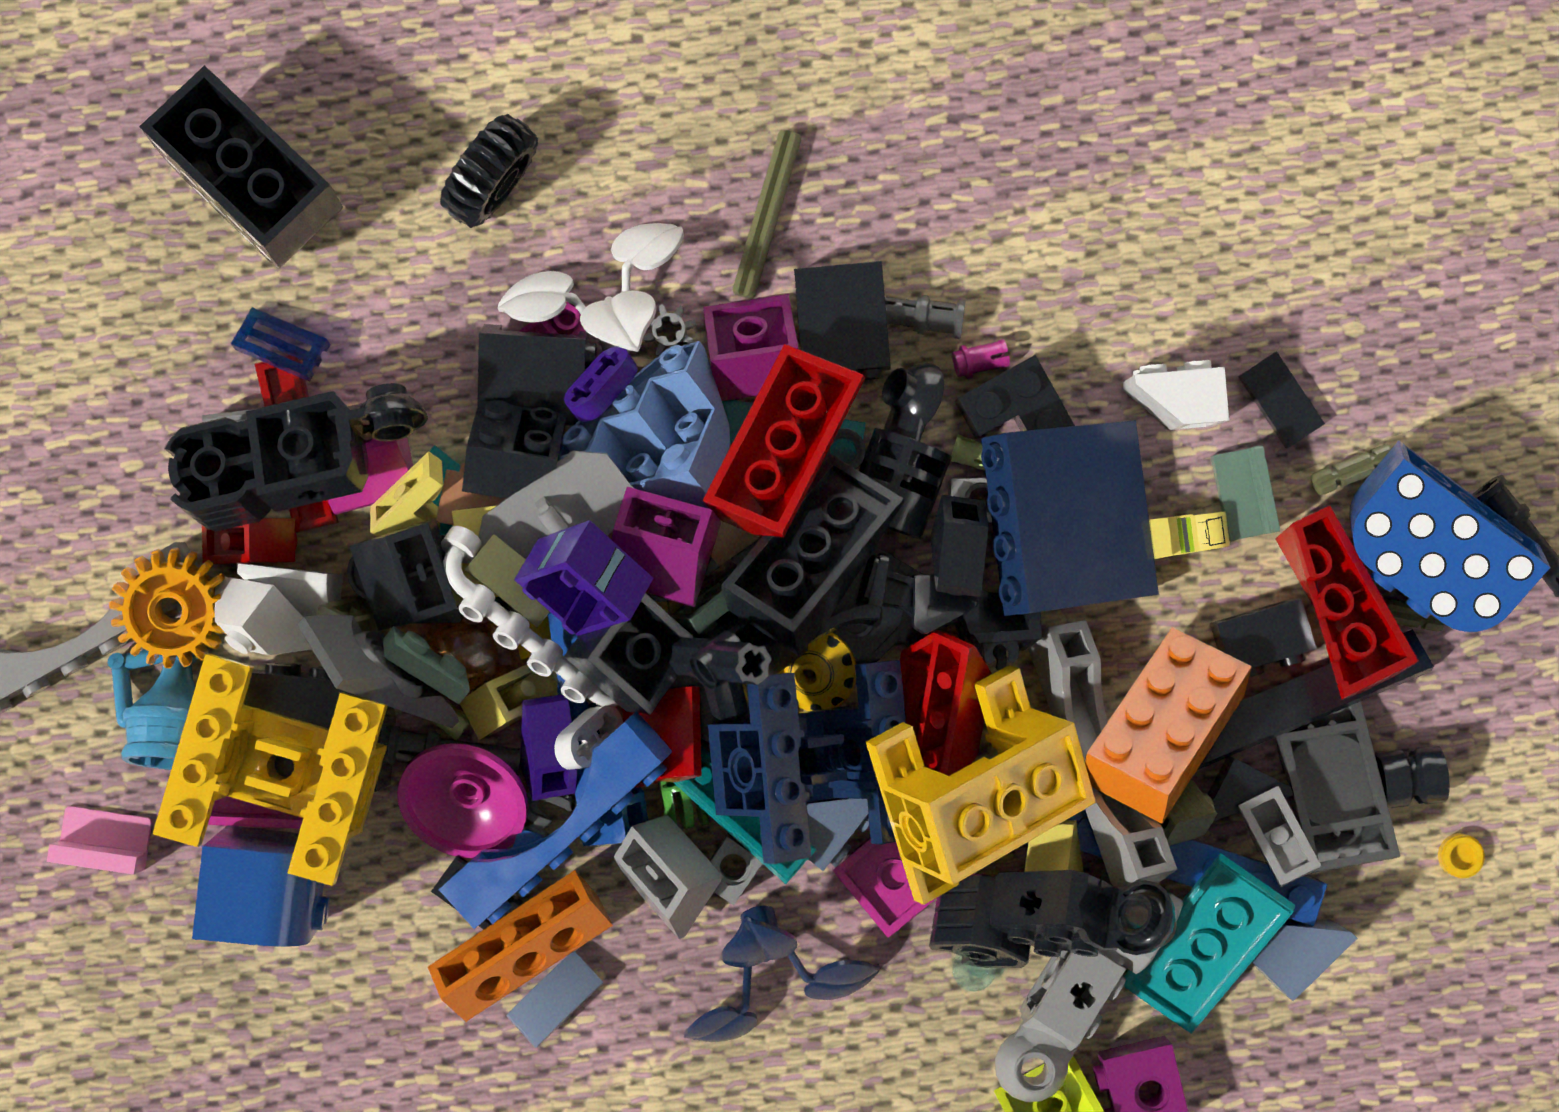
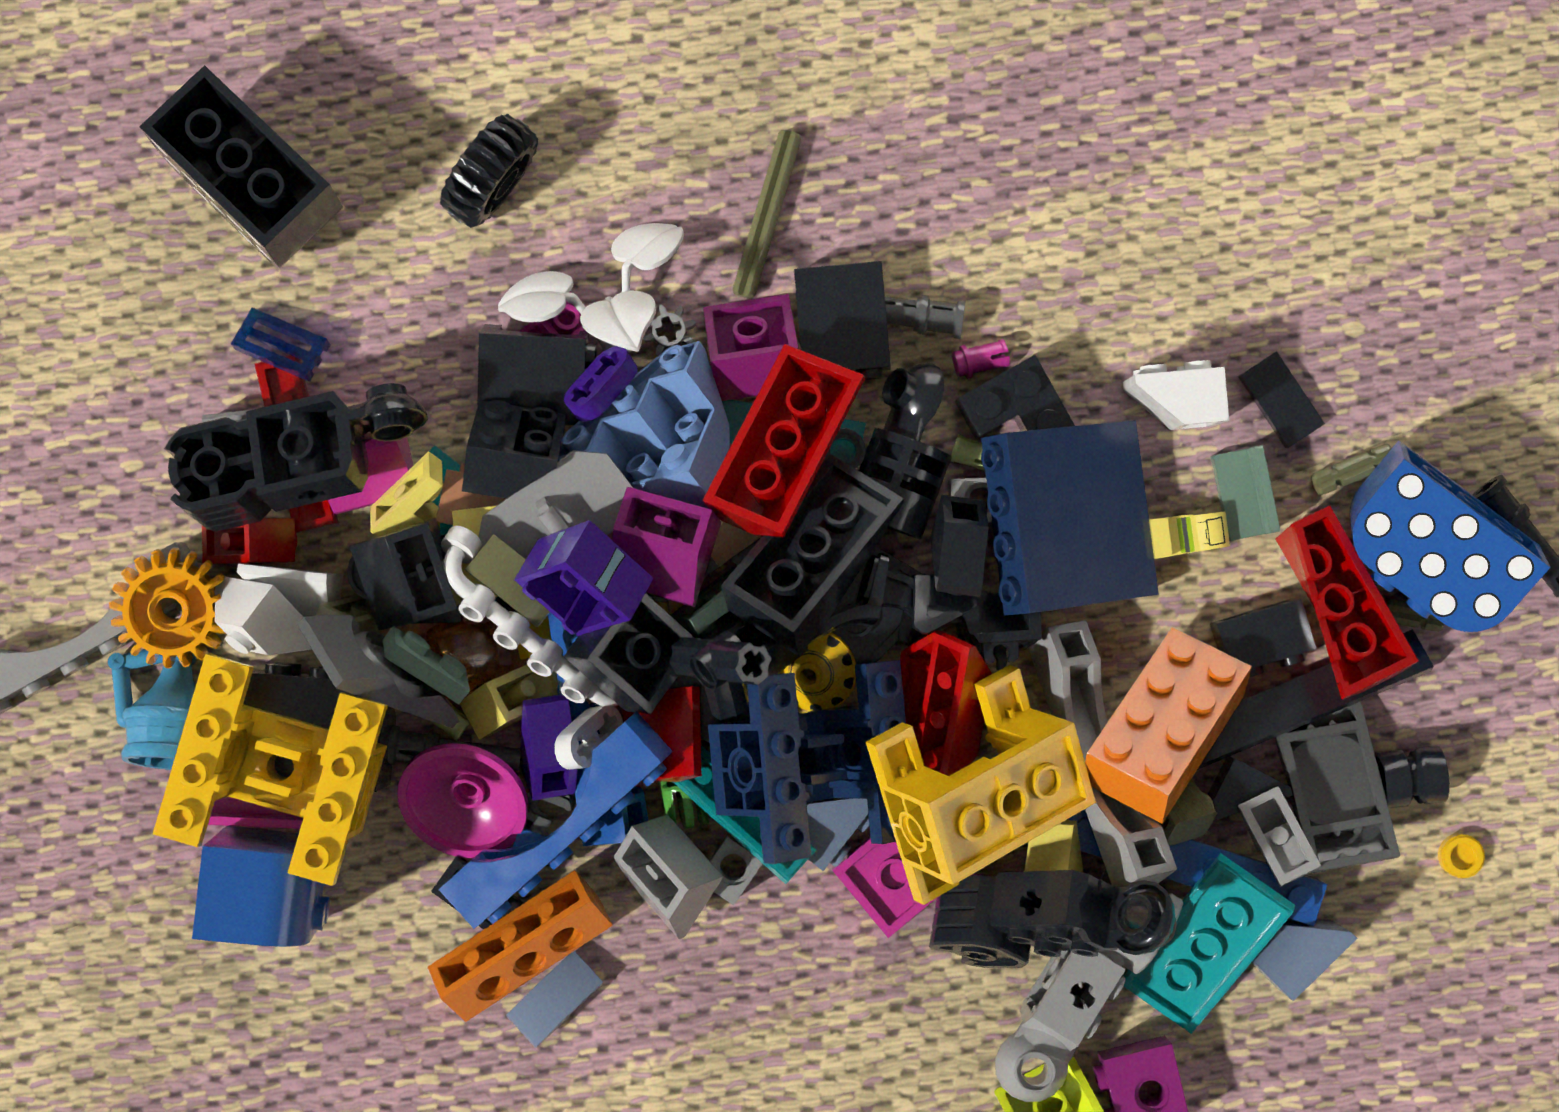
(102, 840): bright pink panel -> none
(758, 942): dark blue plant -> none
(971, 977): clear light blue tile -> none

